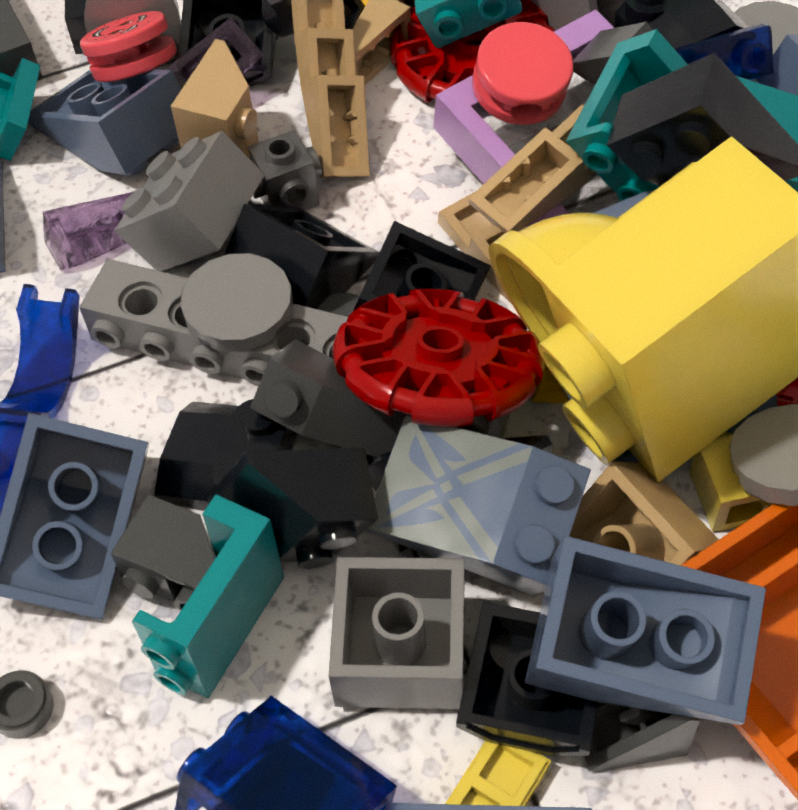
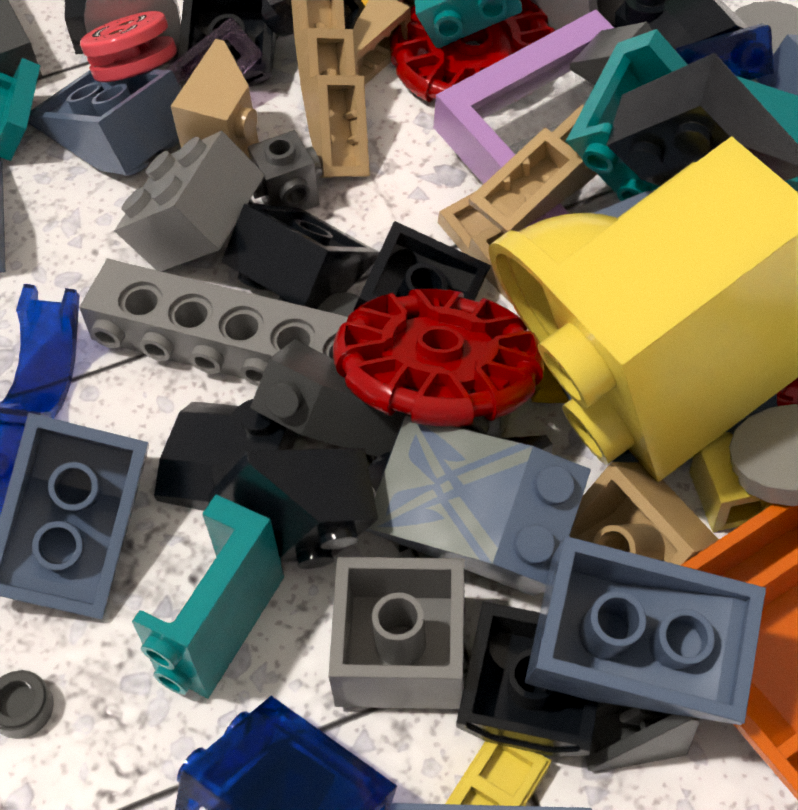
(79, 230): clear purple slope -> none
(163, 552): dark grey slope -> none
(237, 302): light grey tile -> none
(522, 73): coral head -> none

